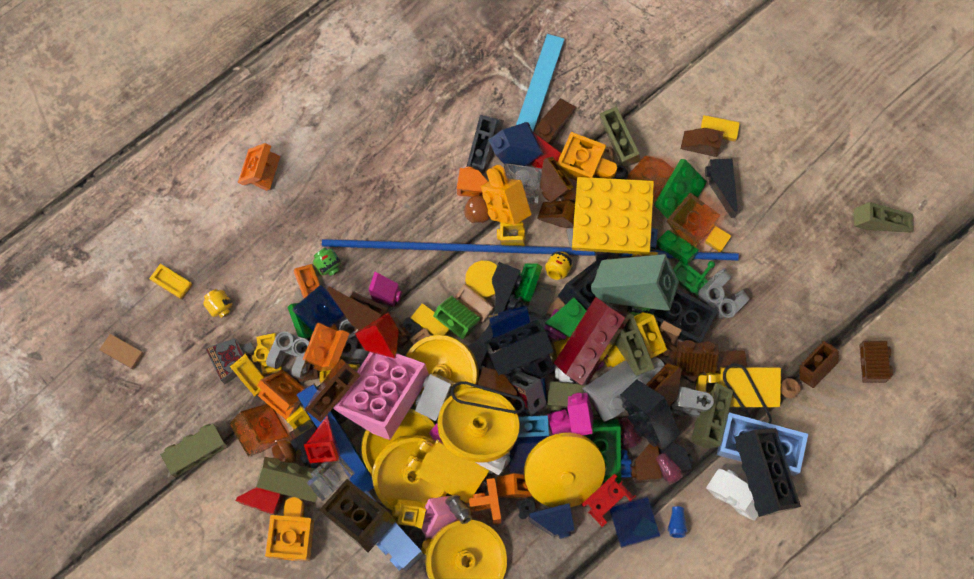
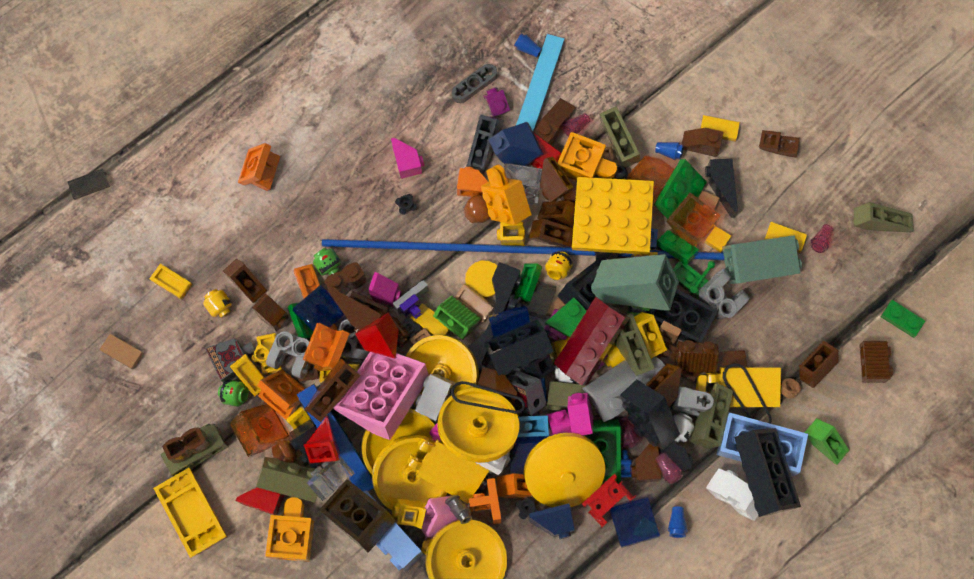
(88, 184): none -> clear smoke tile
(181, 448): none -> reddish brown brick
(190, 512): none -> yellow slope
(233, 393): none -> bright green head
(244, 280): none -> reddish brown slope
(271, 312): none -> reddish brown slope
(348, 279): none -> reddish brown brick
(405, 199): none -> black plate
(407, 159): none -> dark pink slope
(411, 306): none -> dark purple tile
(419, 290): none -> light grey tile
(474, 90): none -> dark grey beam
(496, 101): none -> magenta bracket
(527, 45): none -> blue cone
(551, 233): none -> reddish brown slope
(576, 124): none -> clear pink cone
(670, 149): none -> blue cone
(684, 425): none -> white head
(709, 199): none -> medium nougat tile
(762, 259): none -> sand green slope
(777, 231): none -> yellow tile
(778, 144): none -> reddish brown slope
(821, 240): none -> clear pink cone
(827, 440): none -> bright green slope
(902, 318): none -> green plate

